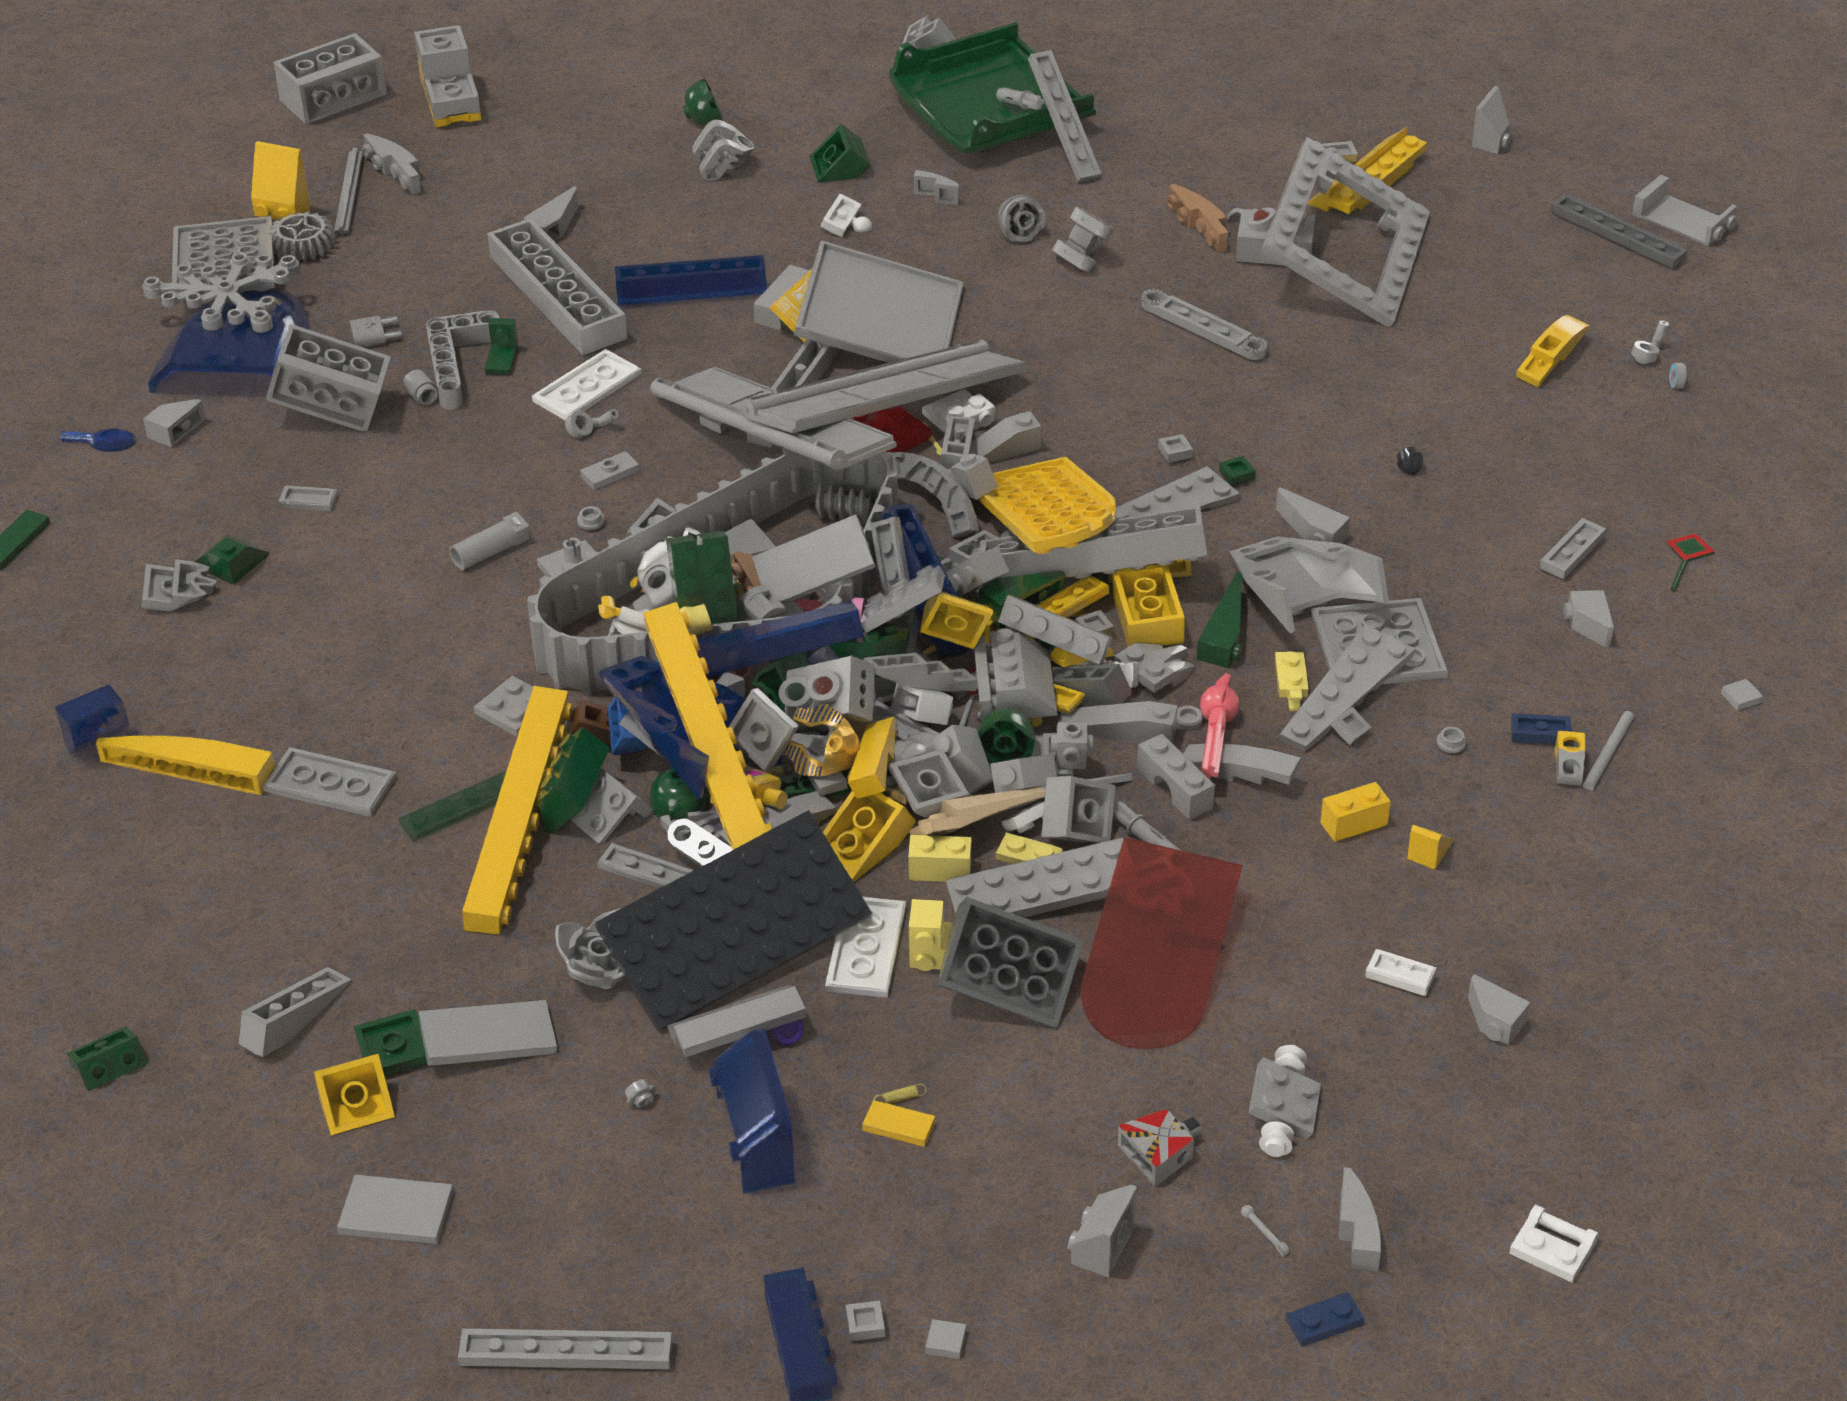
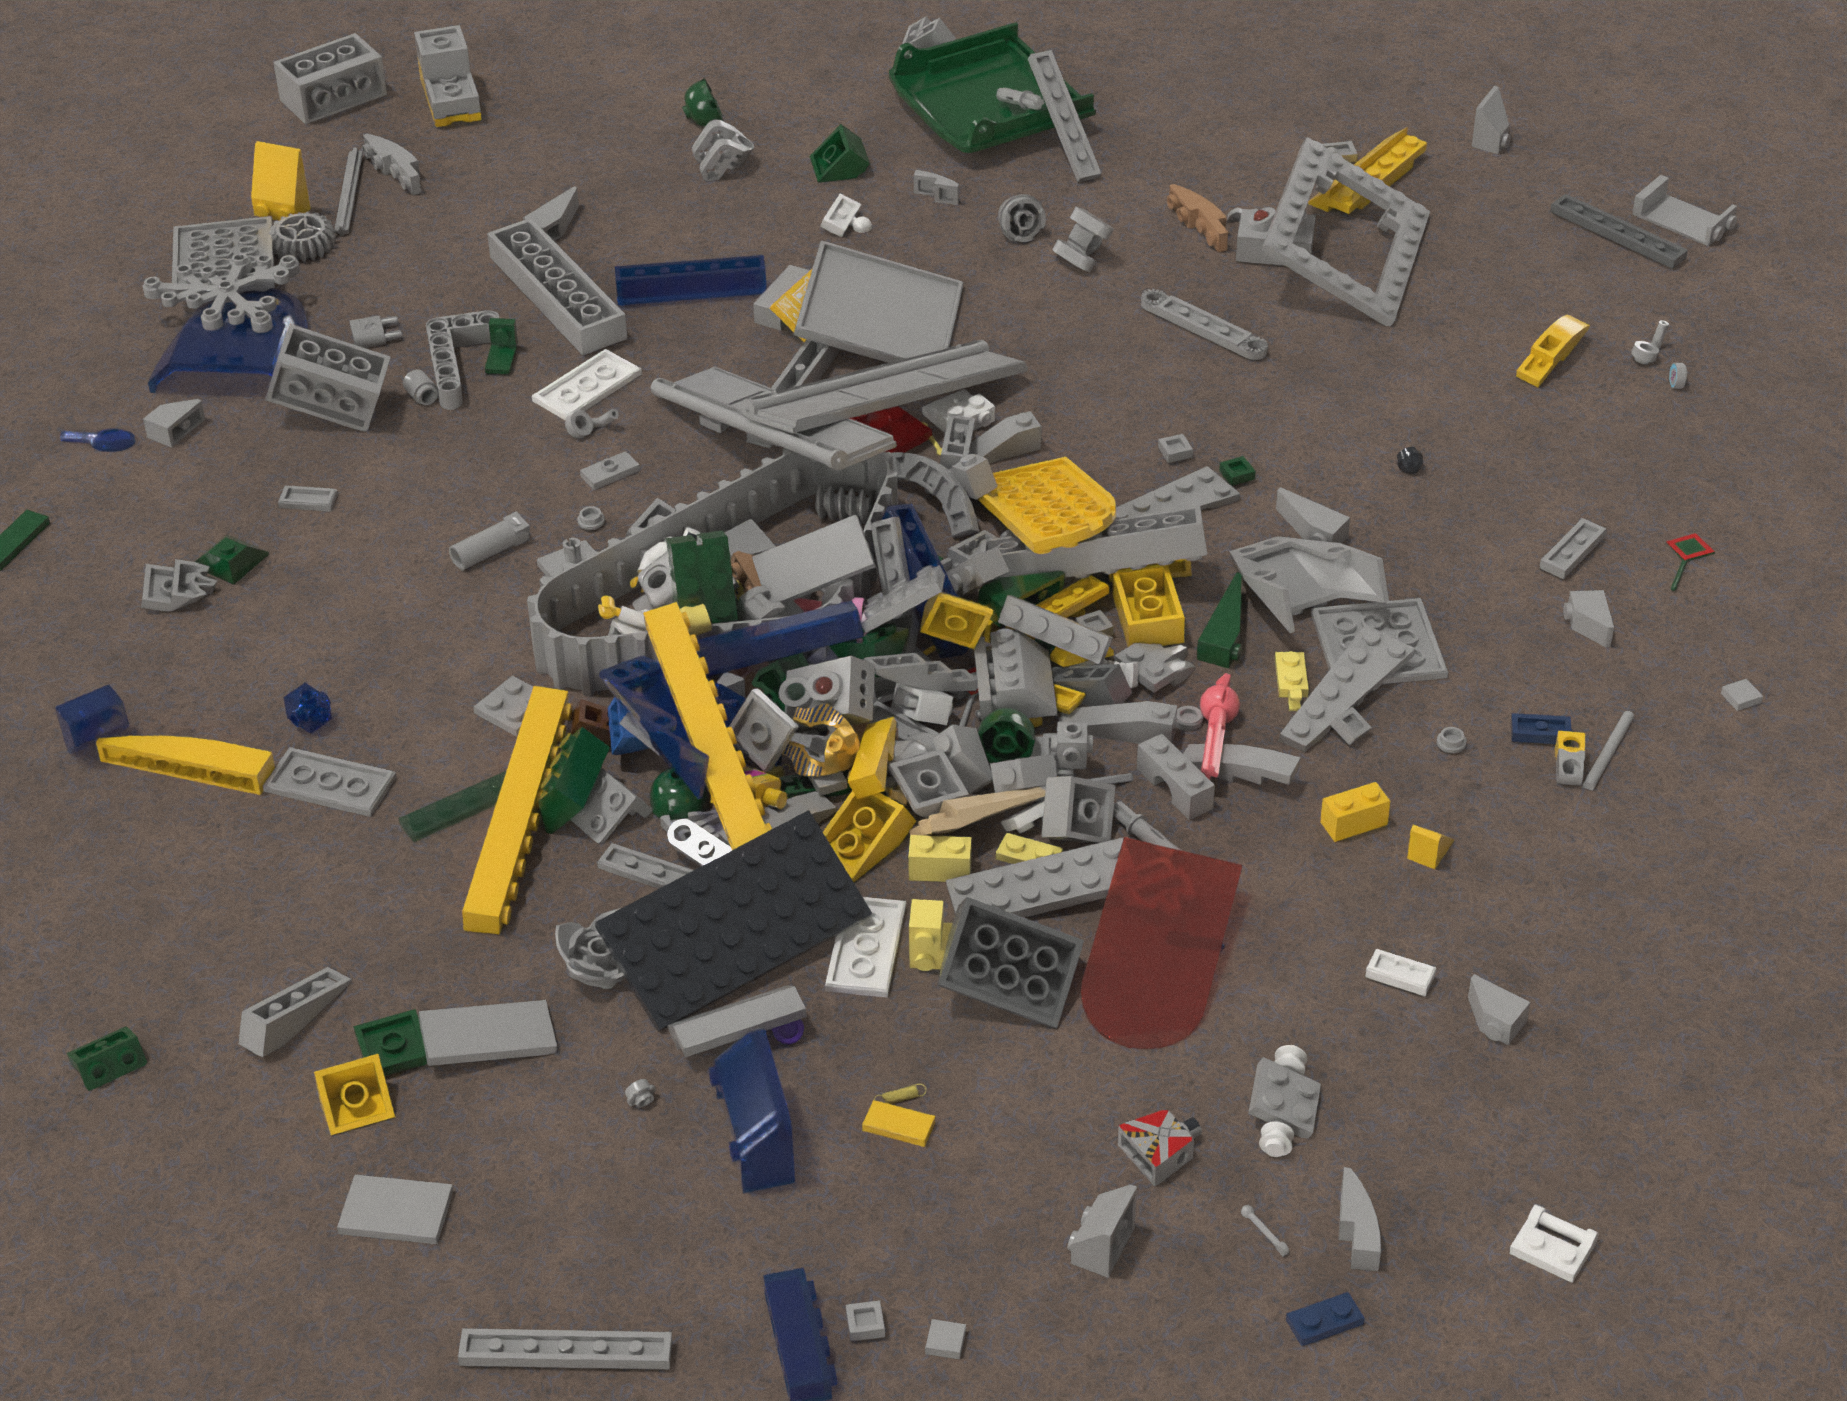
(308, 707): none -> clear blue brick

